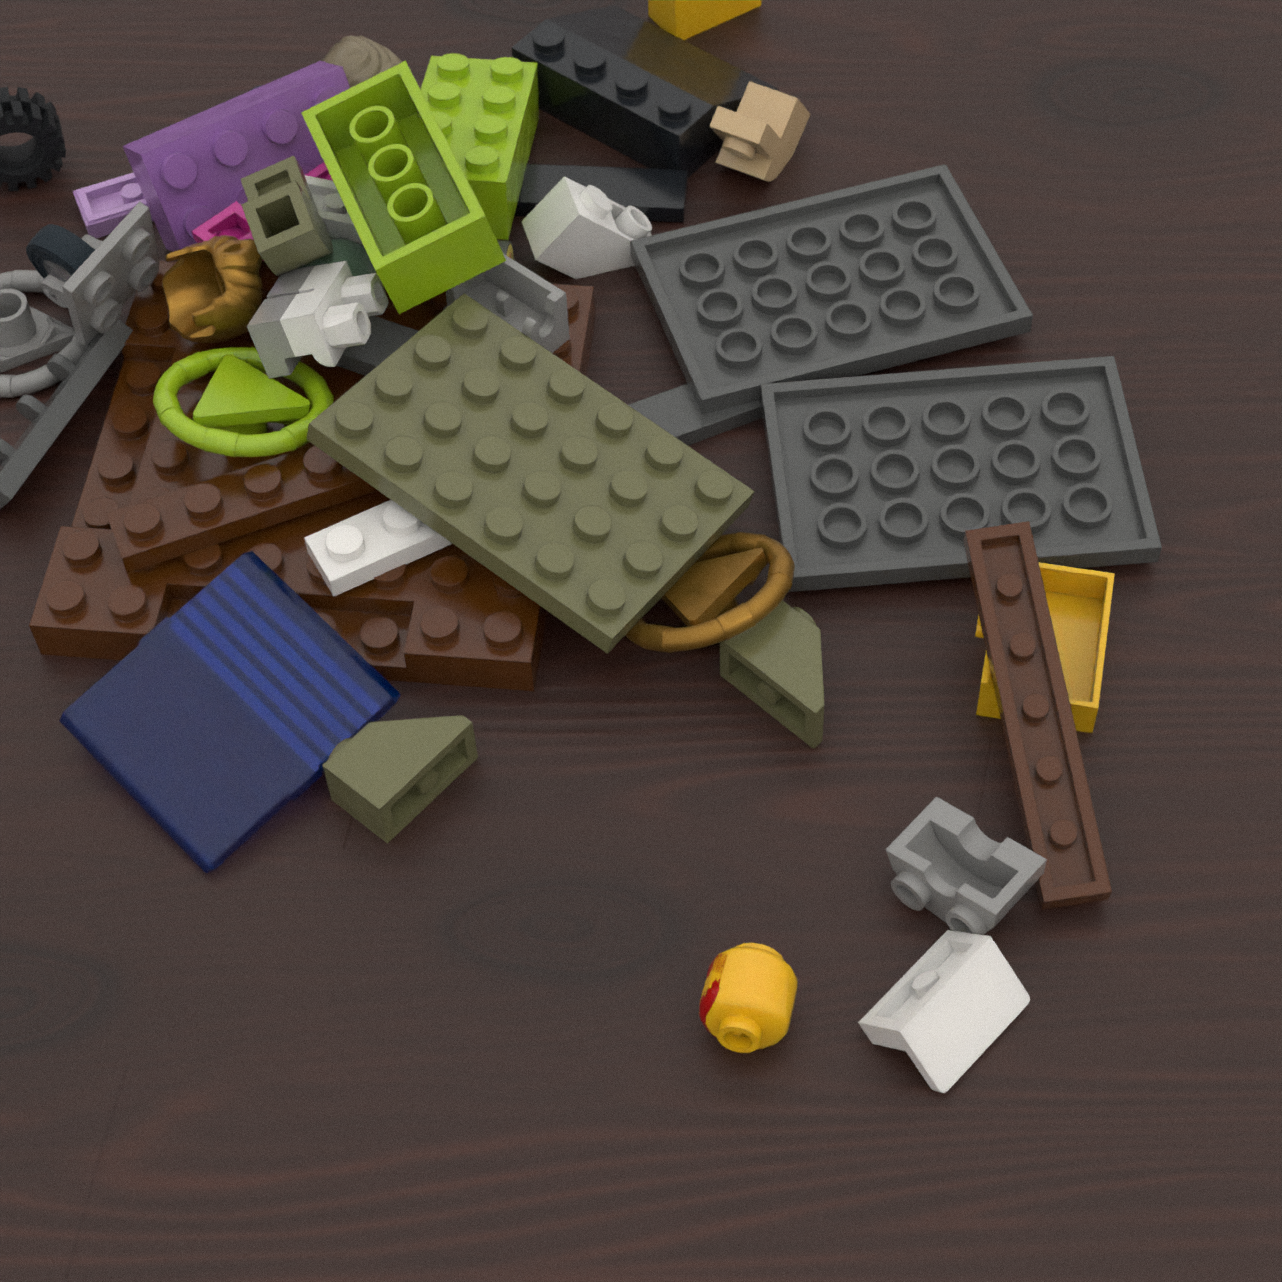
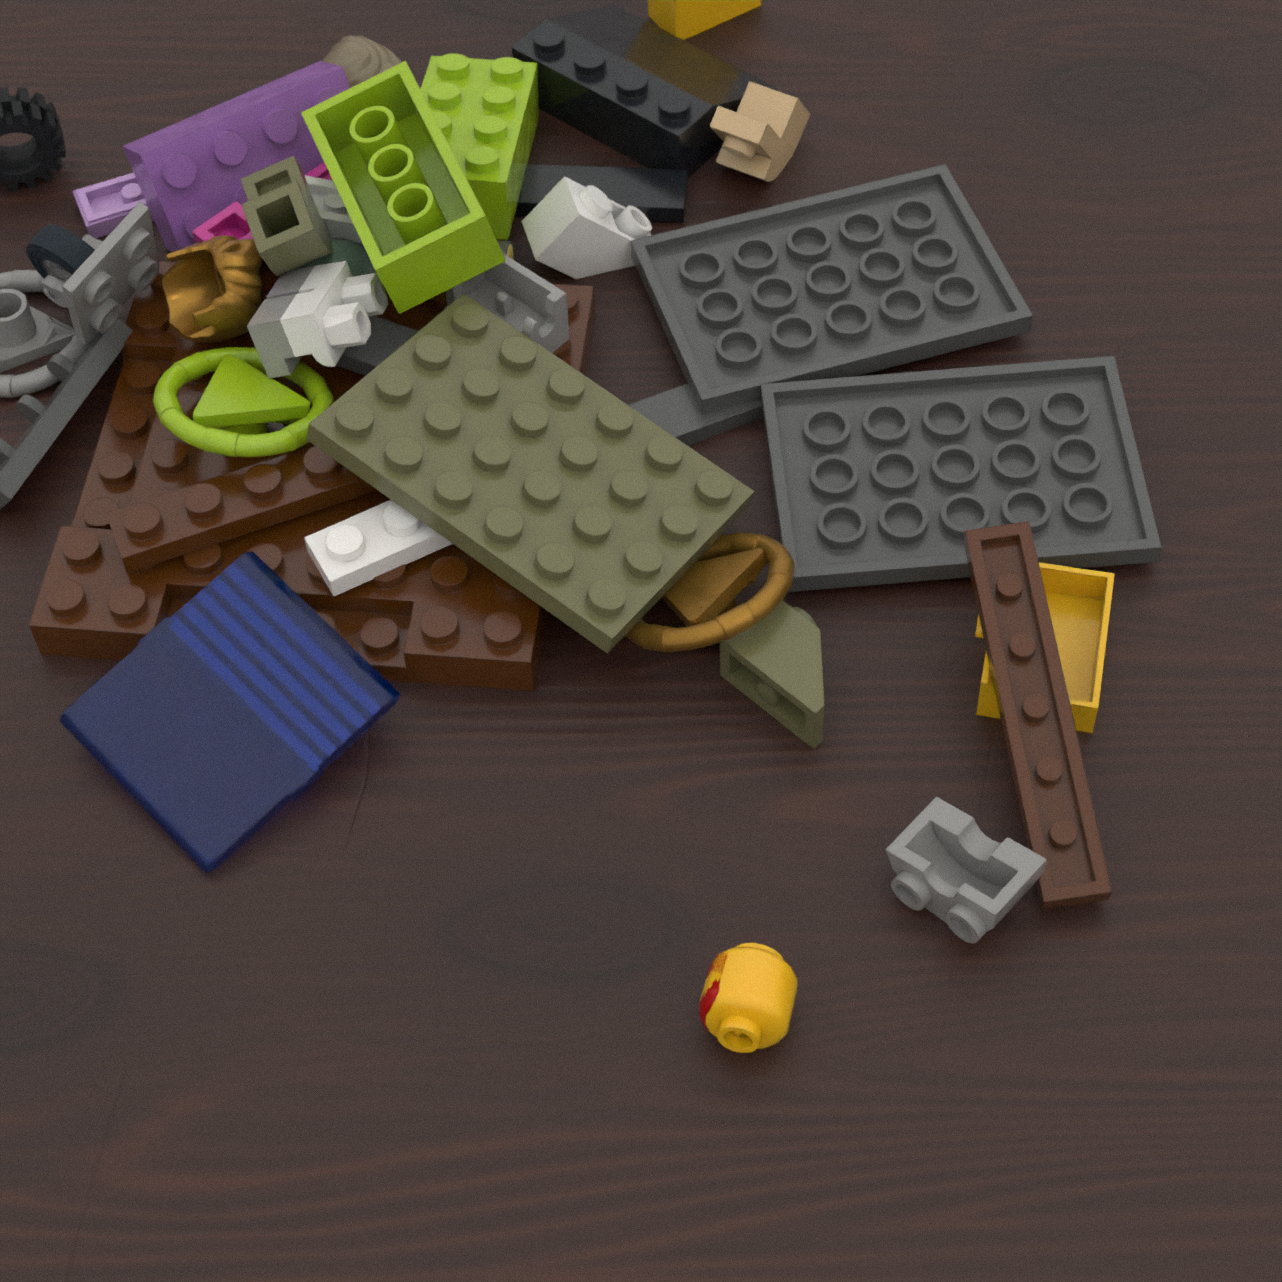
(398, 769): olive slope -> none
(948, 1007): white panel -> none

